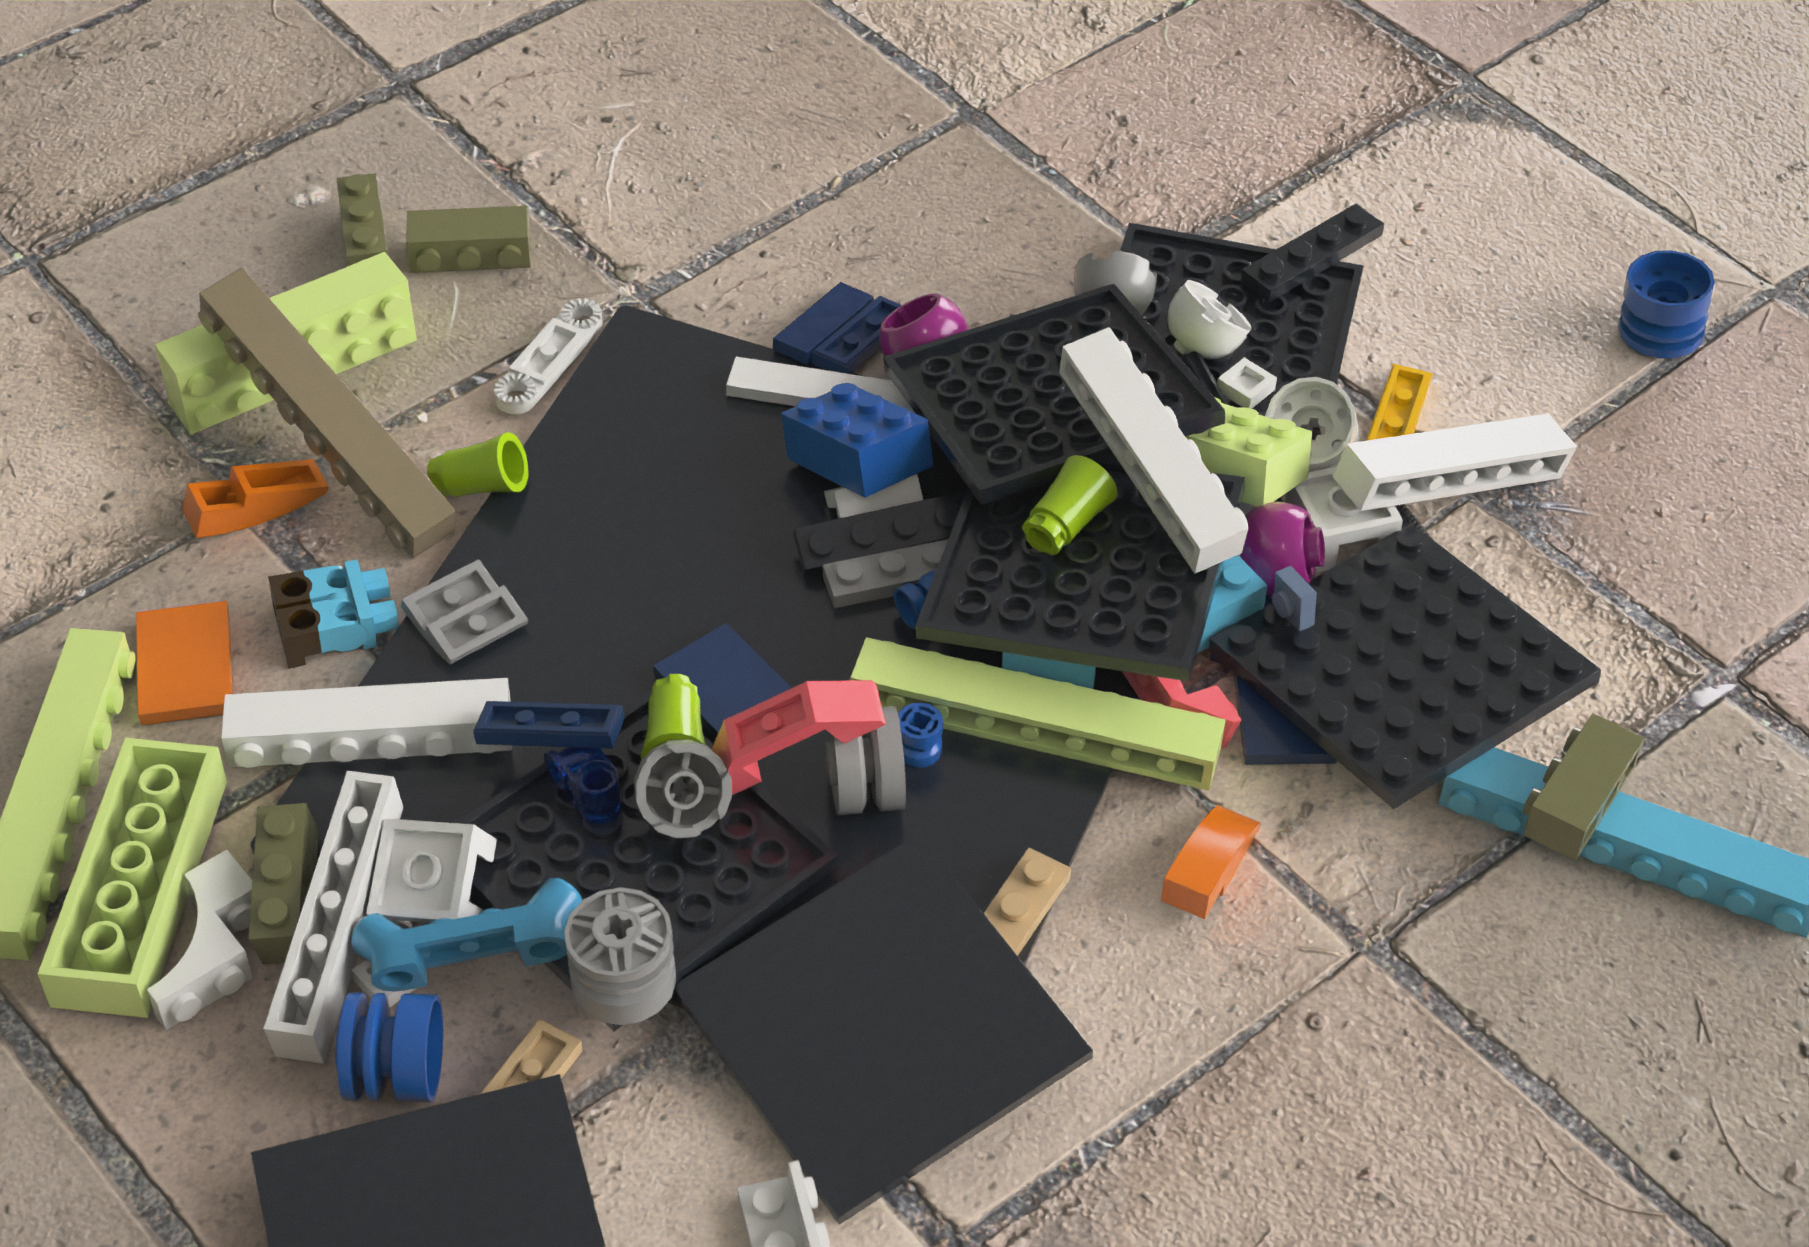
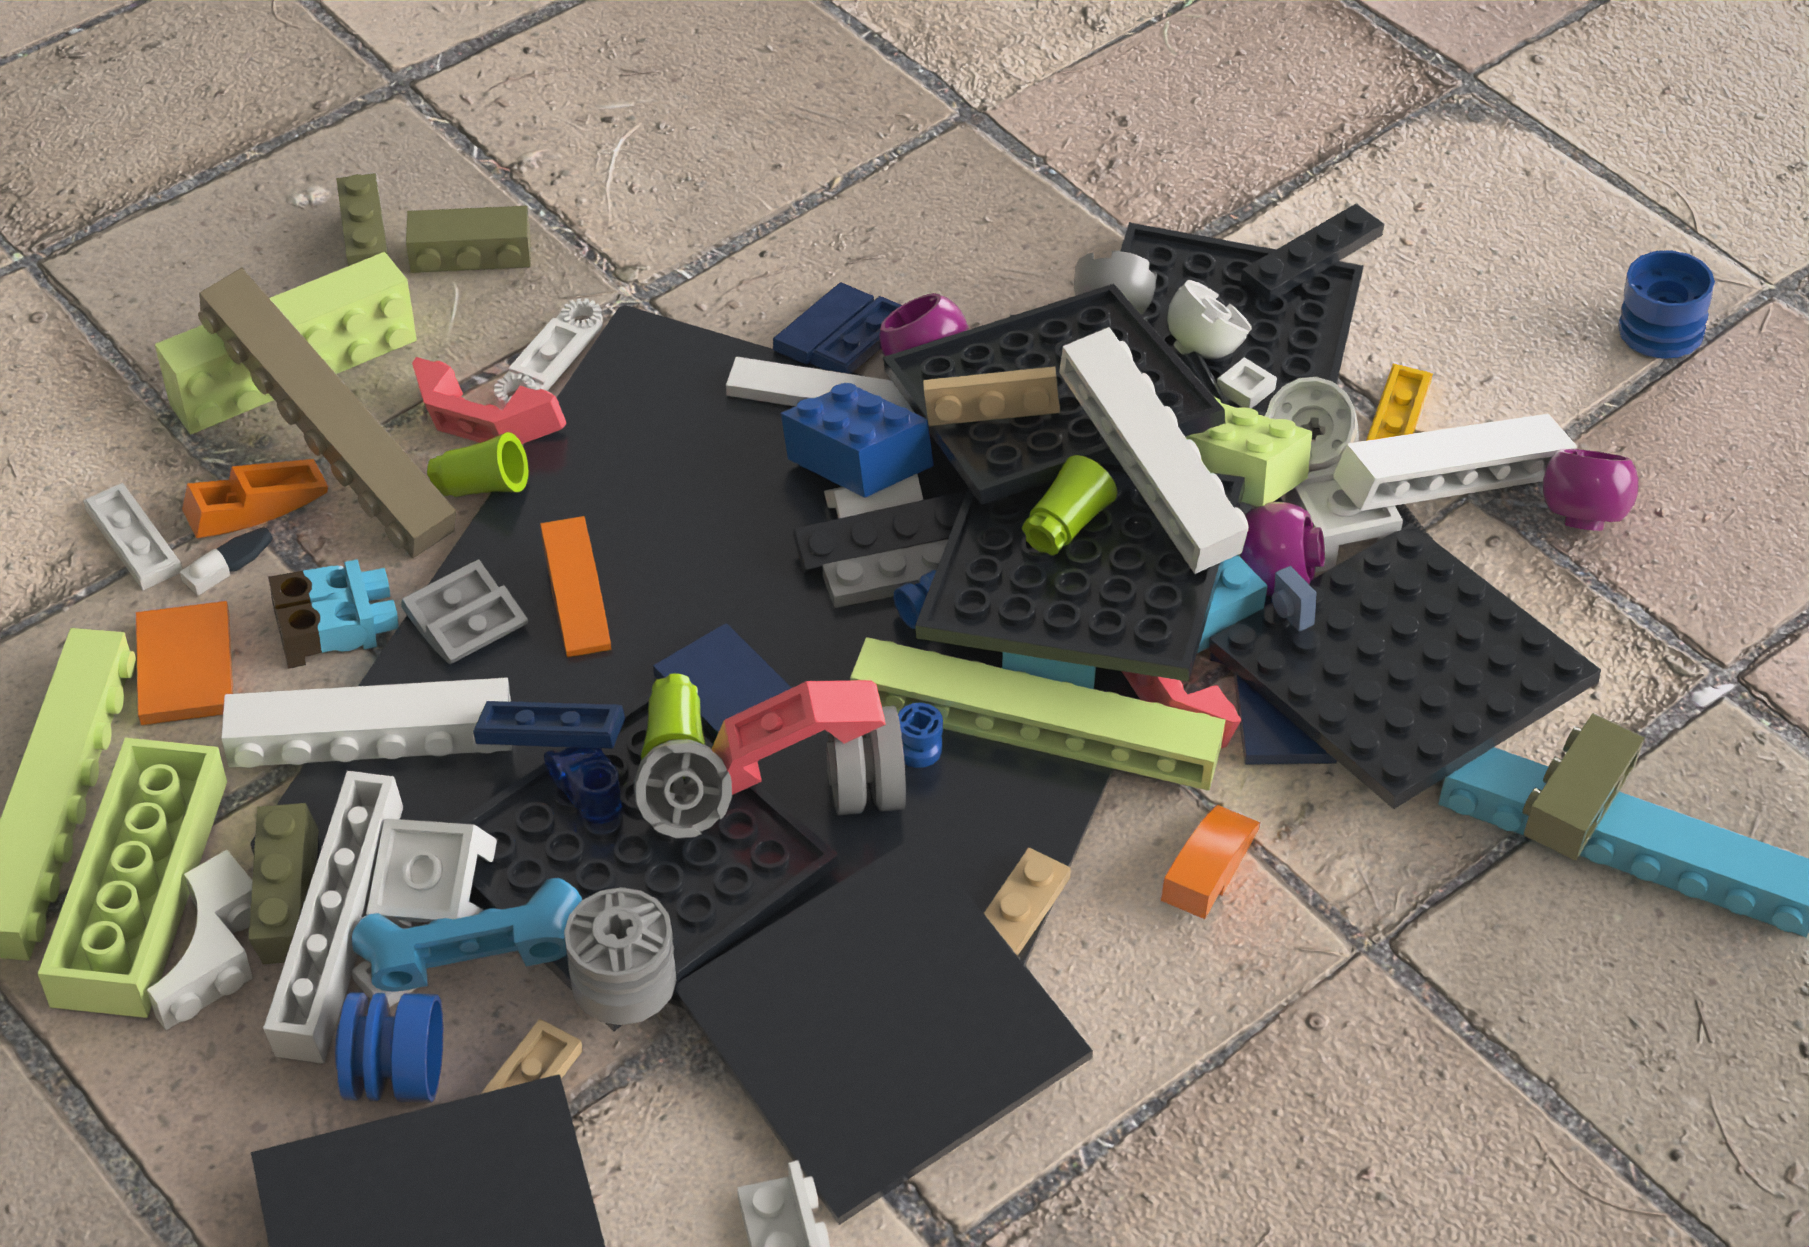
(133, 536): none -> white tile
(229, 557): none -> piece
(526, 415): none -> coral slope
(575, 586): none -> orange slope
(991, 396): none -> tan plate
(1590, 487): none -> magenta wheel

